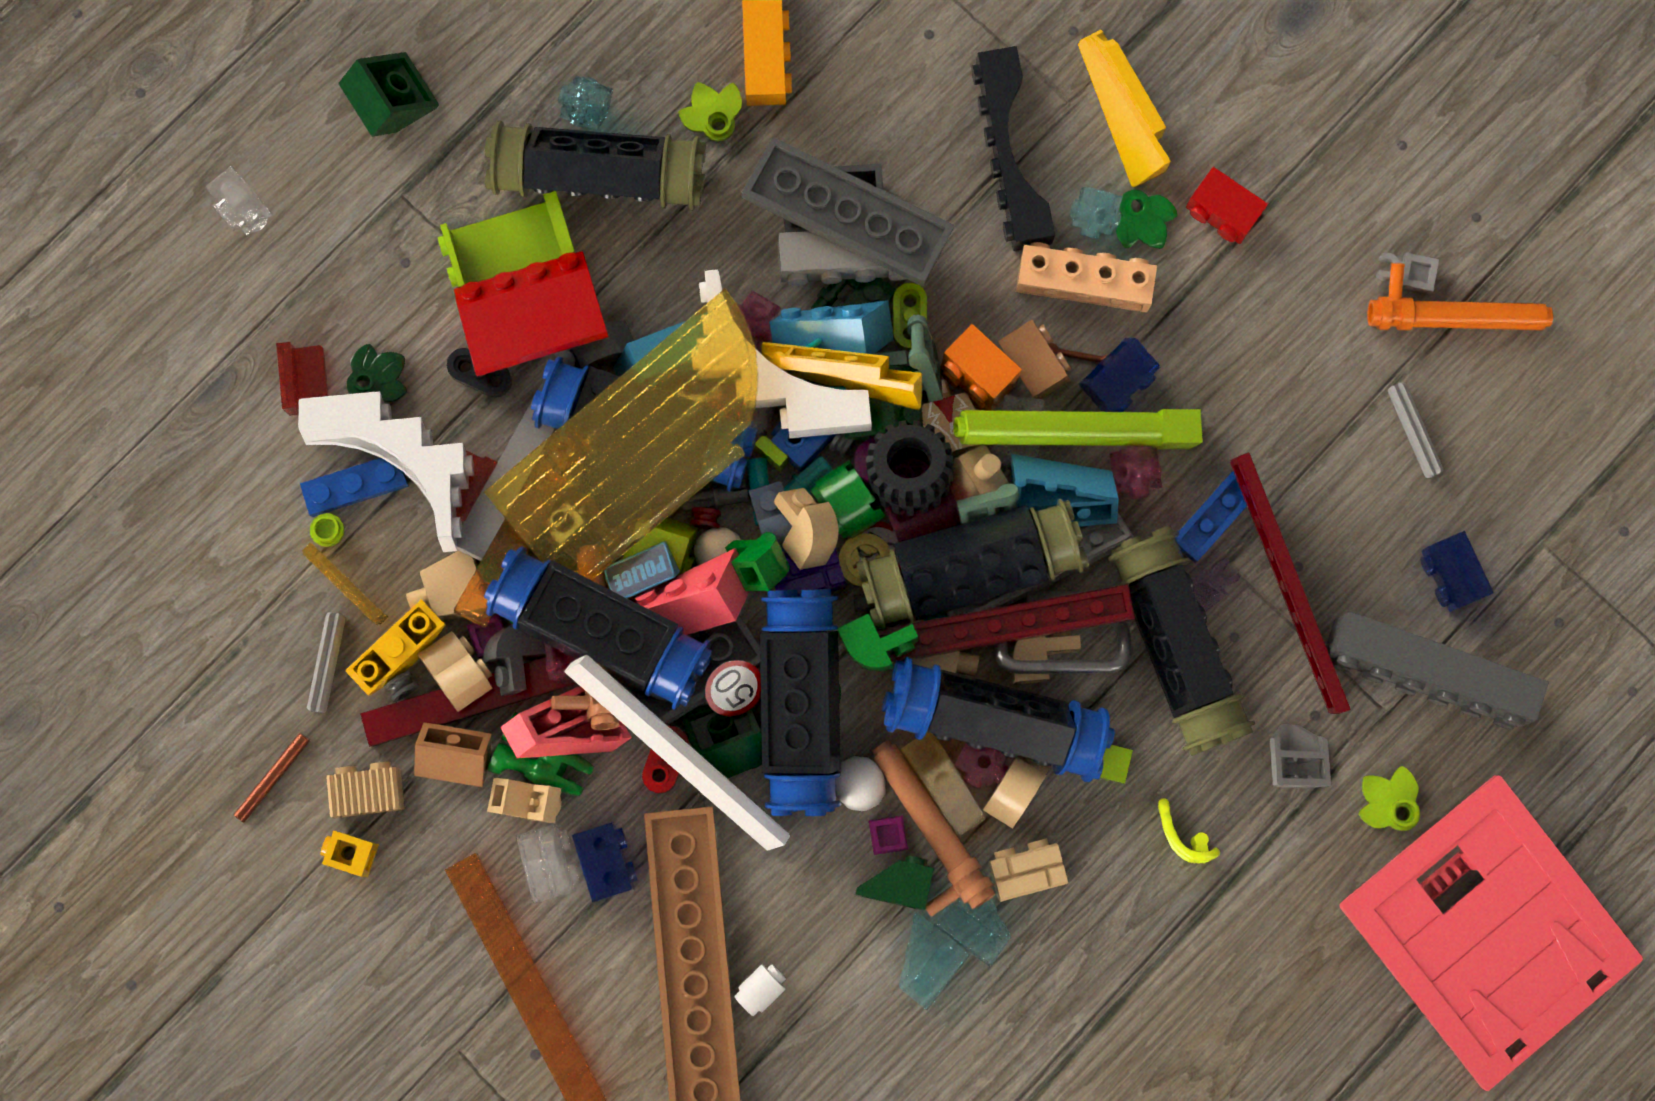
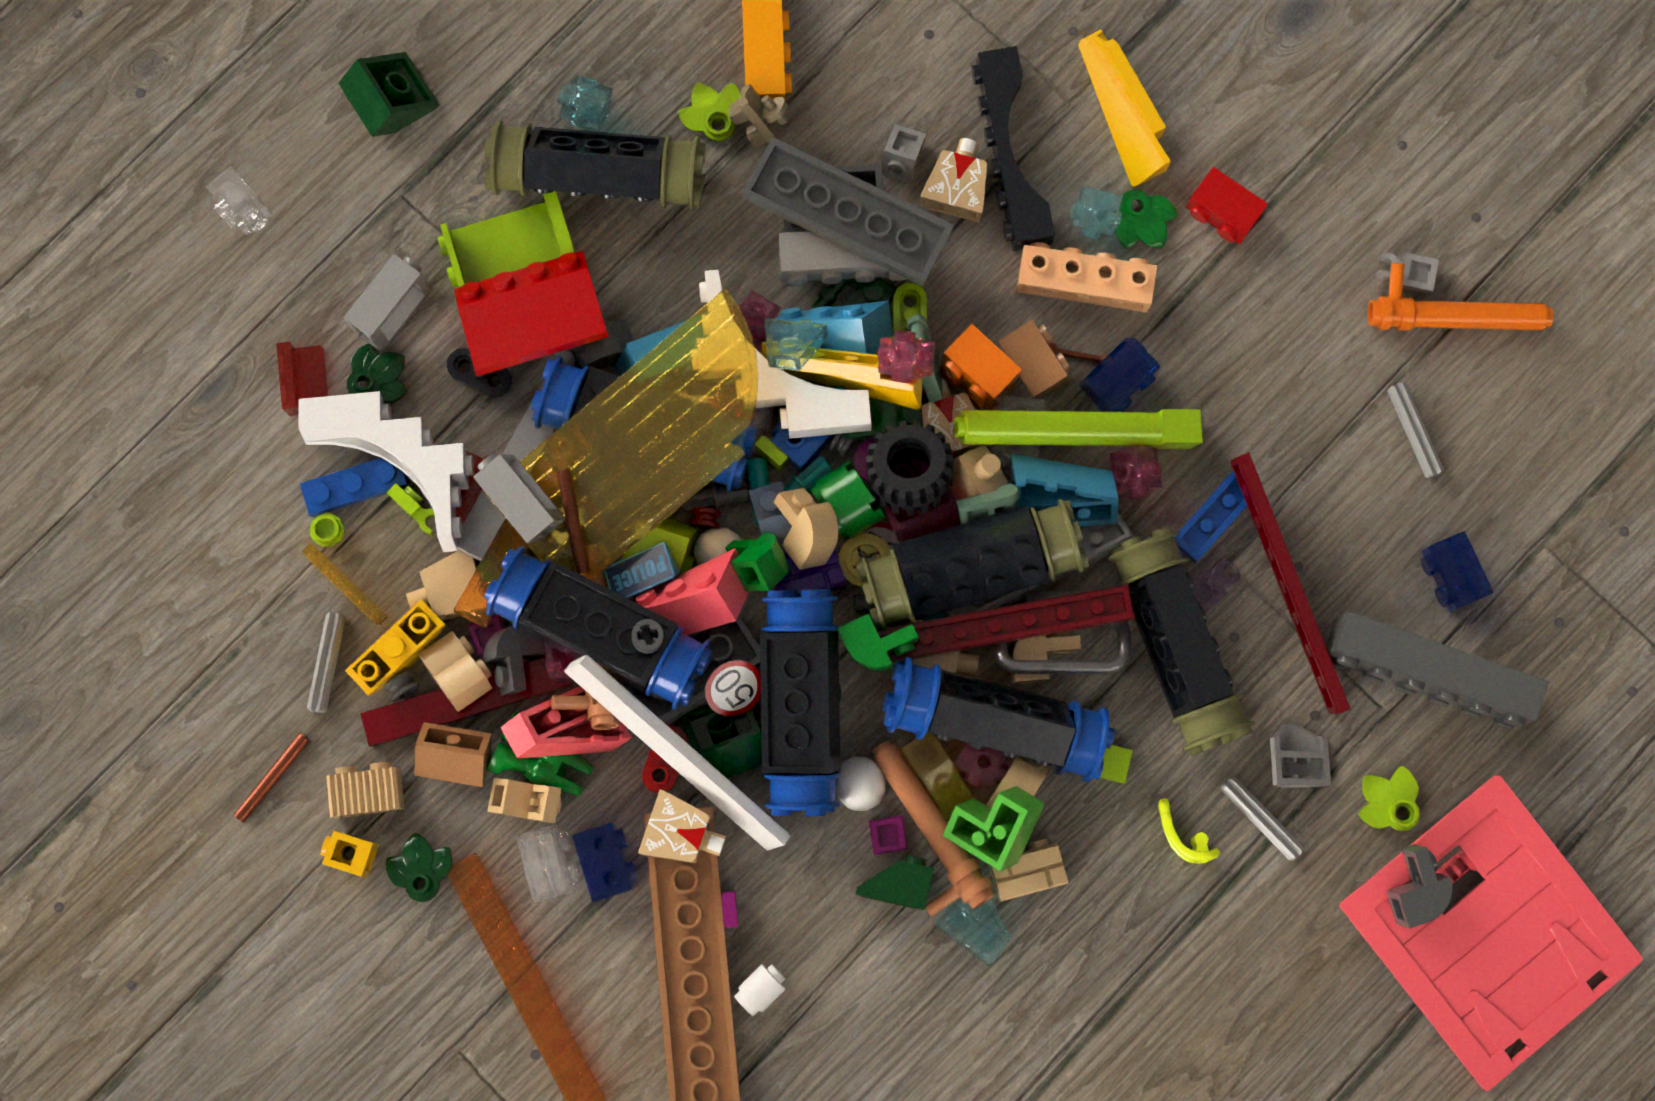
(388, 302): none -> light grey window
(409, 501): none -> lime plate
(419, 862): none -> dark green plate
(518, 497): none -> light grey window
(573, 521): none -> copper bar
(654, 627): none -> dark grey bush
(679, 831): none -> tan torso
(729, 908): none -> magenta tile
(764, 113): none -> dark tan hips
(792, 342): none -> clear light blue wing
(902, 153): none -> light grey bracket
(905, 356): none -> clear pink brick
(929, 962): clear light blue wing -> none
(957, 183): none -> tan torso
(995, 833): none -> bright green brick
(1262, 818): none -> light grey axle
(1426, 894): none -> dark grey brick

